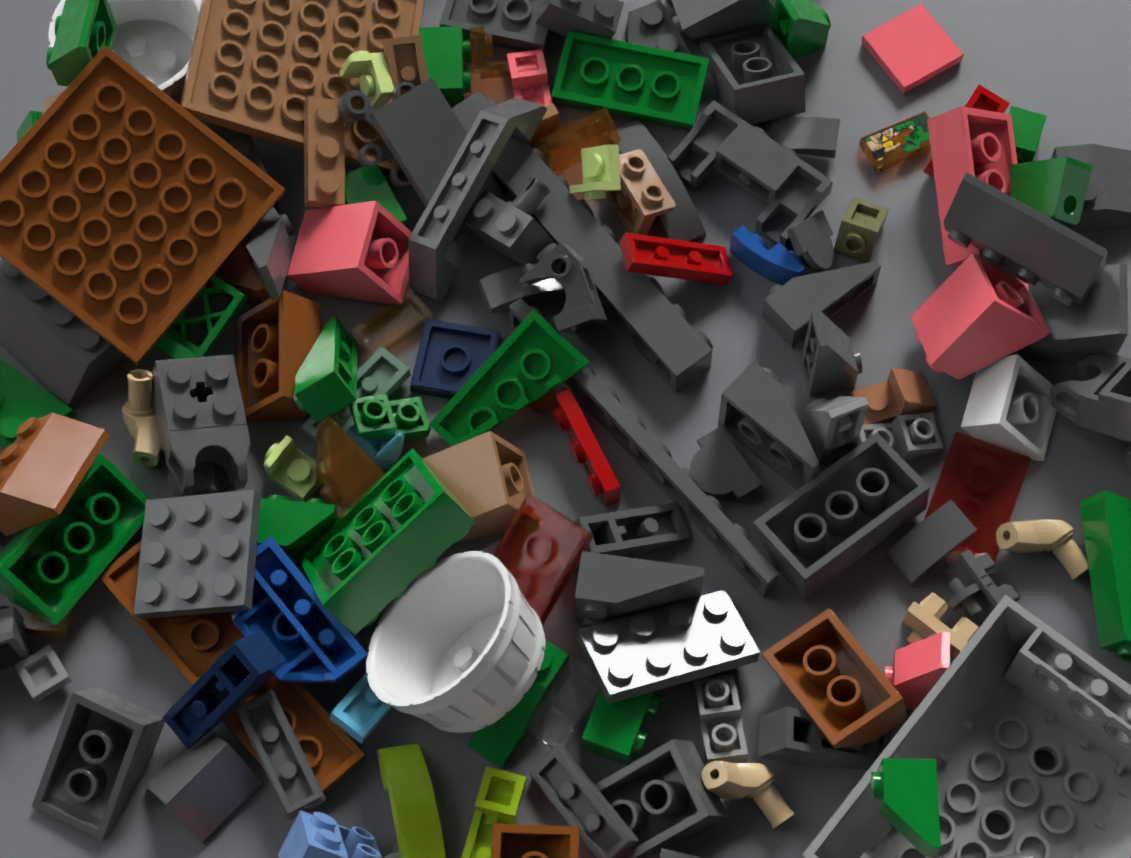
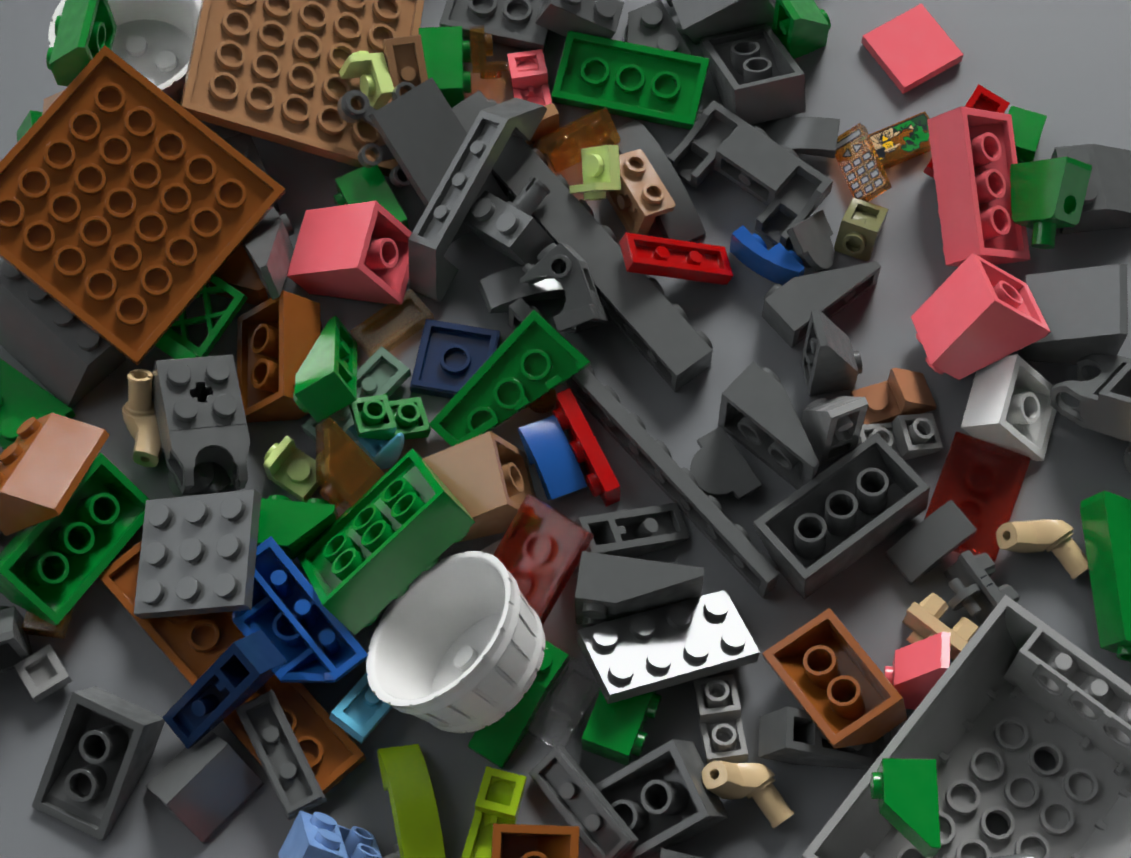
(323, 153): medium nougat plate -> none
(553, 457): none -> blue slope
(861, 164): none -> clear orange tile
(1024, 240): dark grey slope -> none

